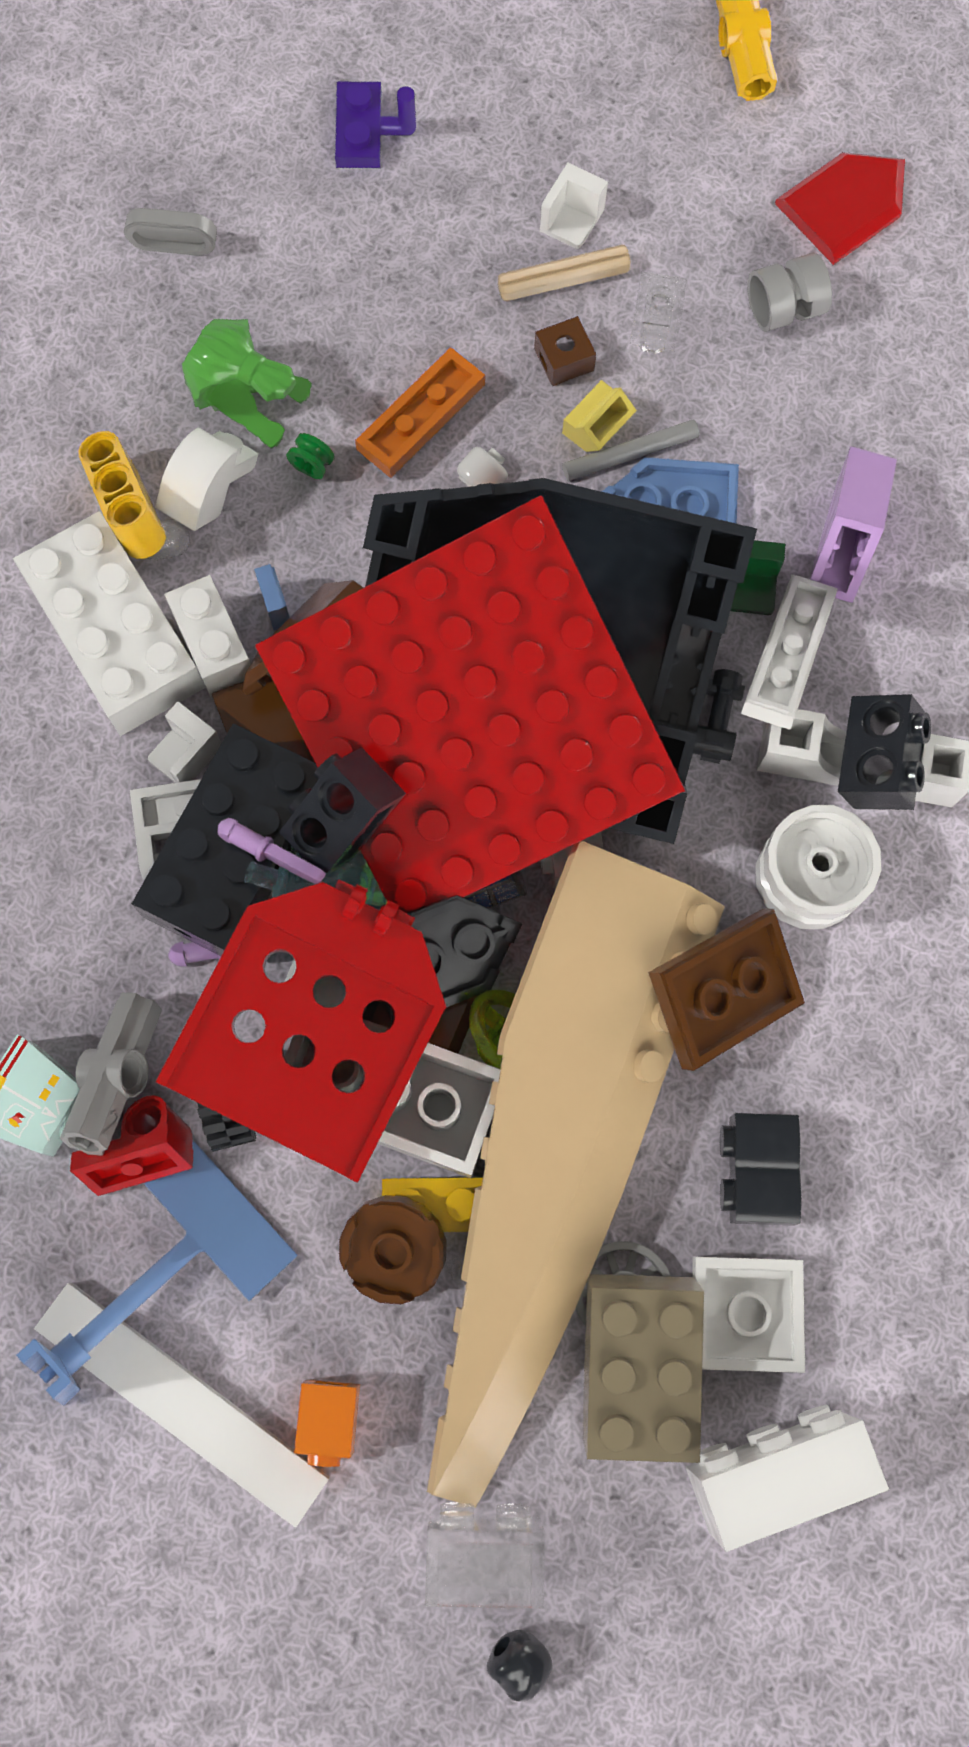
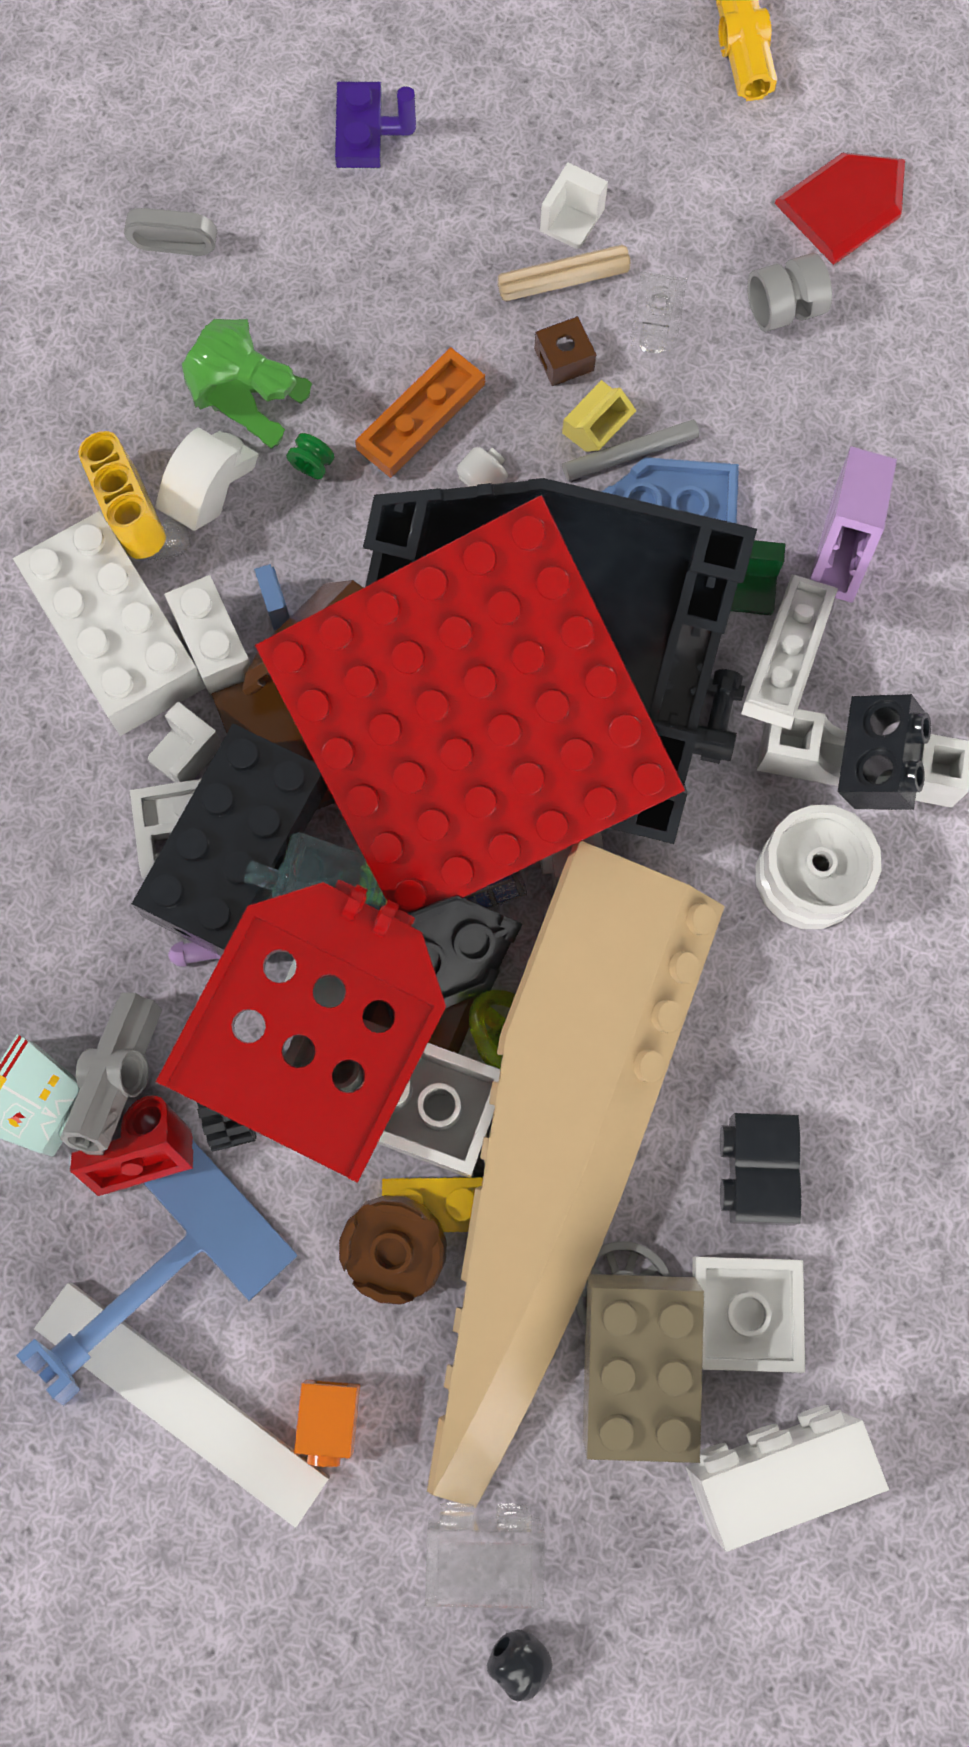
(264, 848): lavender piece -> none
(340, 810): black brick -> none
(726, 988): reddish brown tile -> none

